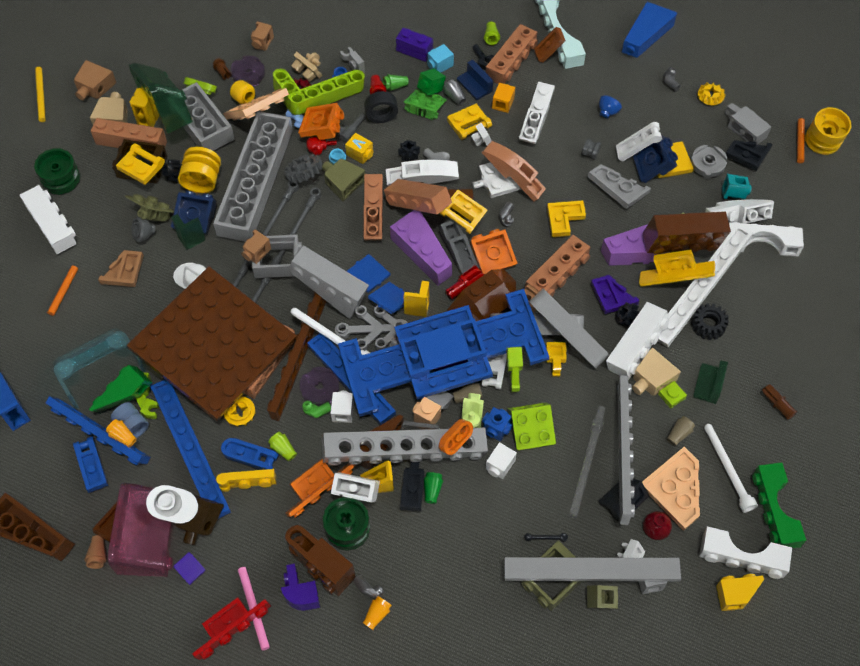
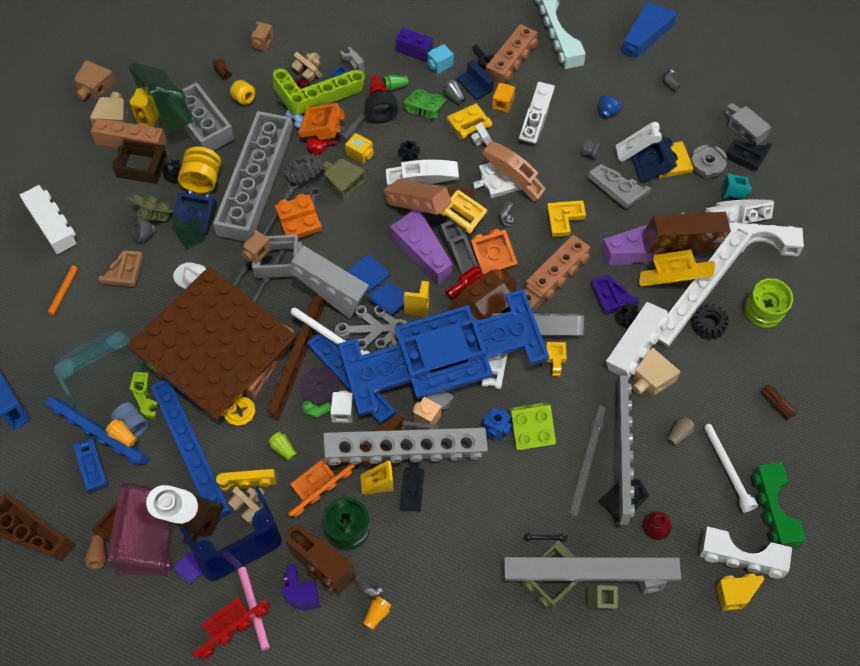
(40, 94): yellow bar -> none
(57, 171): dark green wheel -> none
(126, 387): green slope -> none
(138, 169): yellow plate -> none
(207, 88): lime plate -> none
(238, 554): none -> clear blue windscreen
(240, 499): none -> tan hips
(248, 62): clear purple plate -> none
(248, 453): blue plate -> none
(259, 104): light nougat plate -> none
(298, 216): none -> orange plate
(336, 154): medium azure plate -> none
(355, 487): white brick -> none
(373, 206): nougat slope -> none
(430, 155): light grey arm -> none
(431, 81): green brick -> none
(432, 486): green cone -> none
(456, 437): orange plate -> none
(464, 392): dark tan cone -> none
(473, 409): yellowish green hips -> none
(491, 34): lime cone -> none
(500, 461): white brick -> none
(514, 364): lime piece -> none
(549, 44): dark orange plate -> none
(569, 328): light grey beam -> none
(632, 550): white tile -> none
(672, 394): lime plate -> none
(676, 488): light nougat plate -> none
(704, 94): yellow gear -> none
(710, 382): clear green panel -> none
(768, 303): none -> lime wheel
(800, 140): orange bar -> none
(828, 131): yellow wheel -> none

